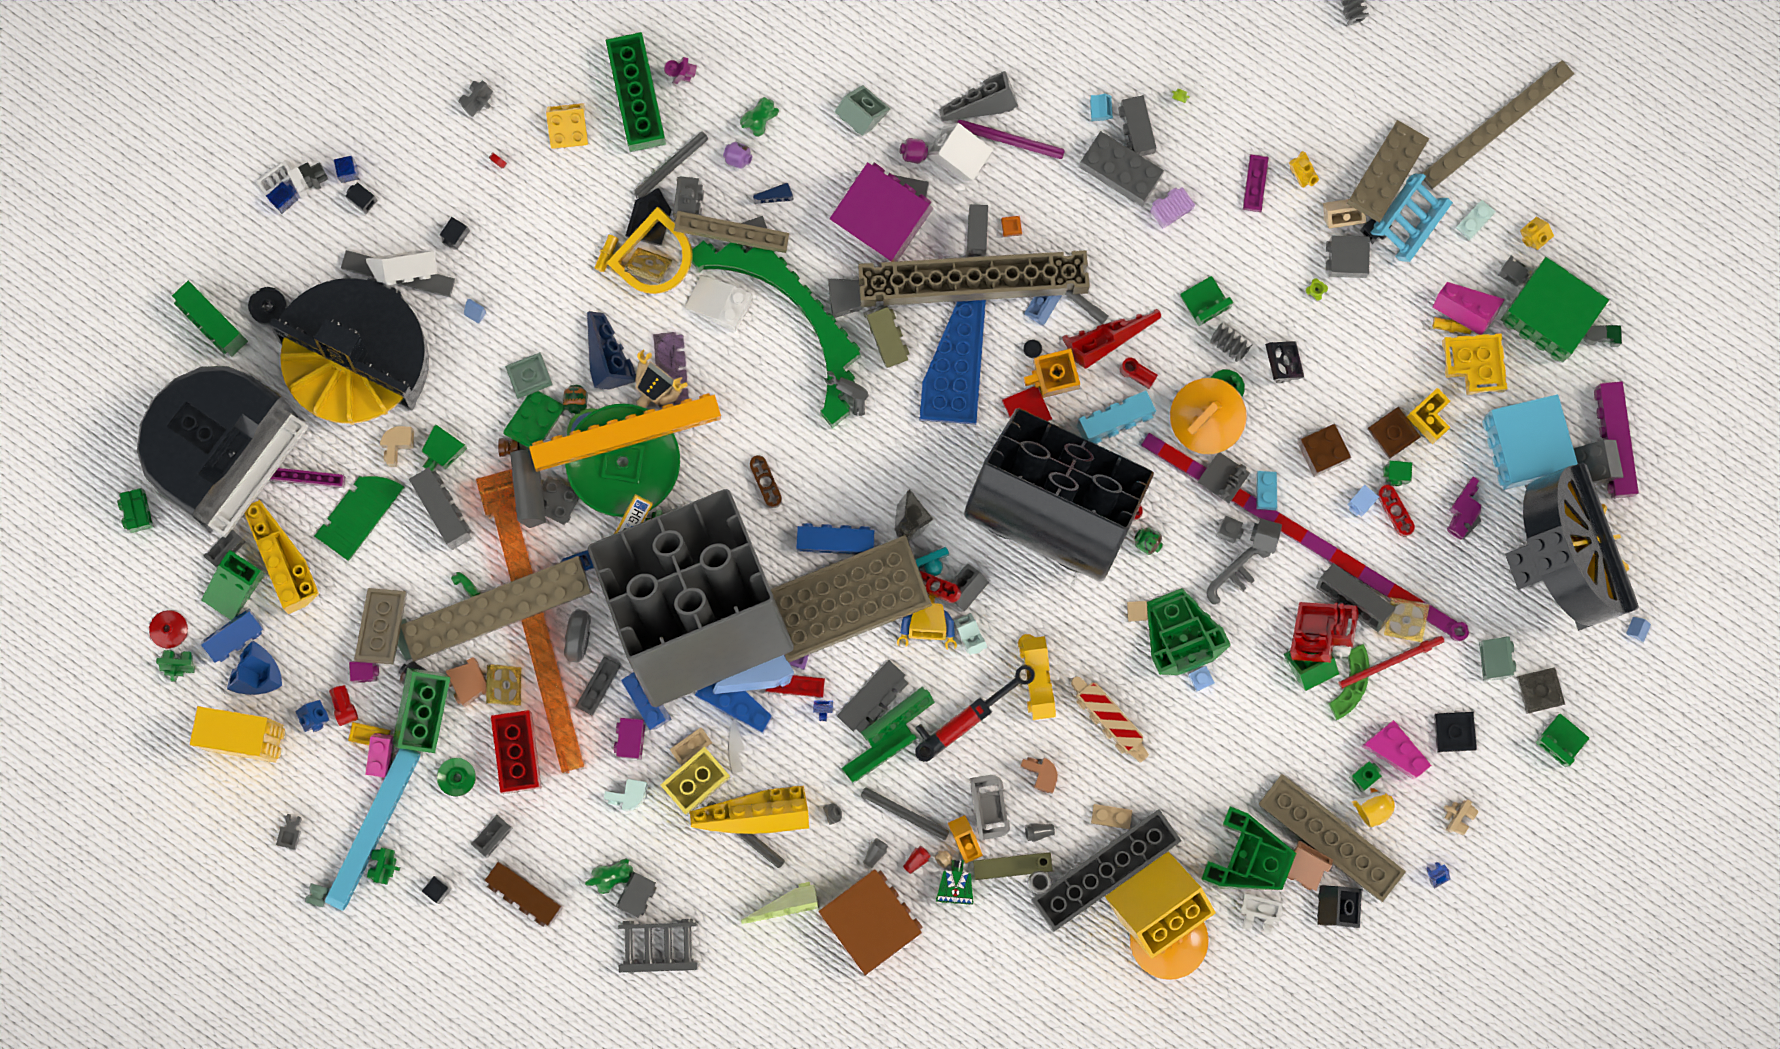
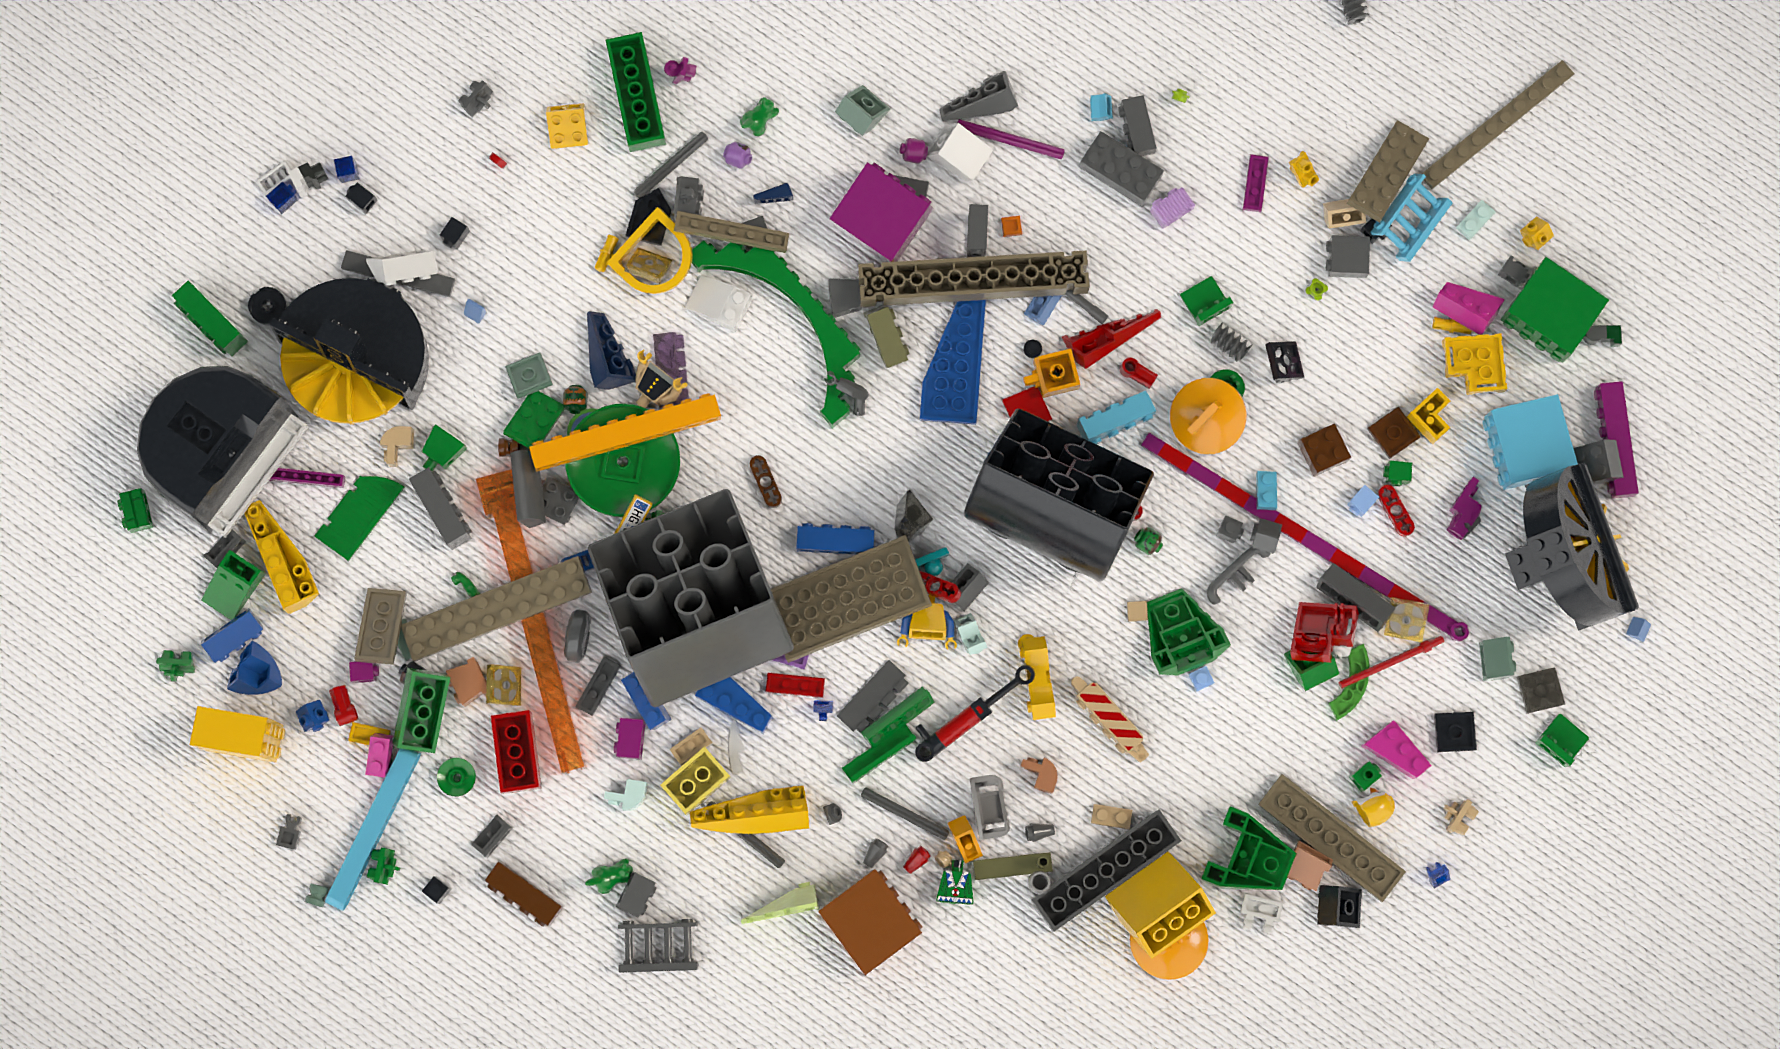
(176, 634): red dish -> none
(763, 676): light blue slope -> none
(1224, 477): dark grey hinge -> none

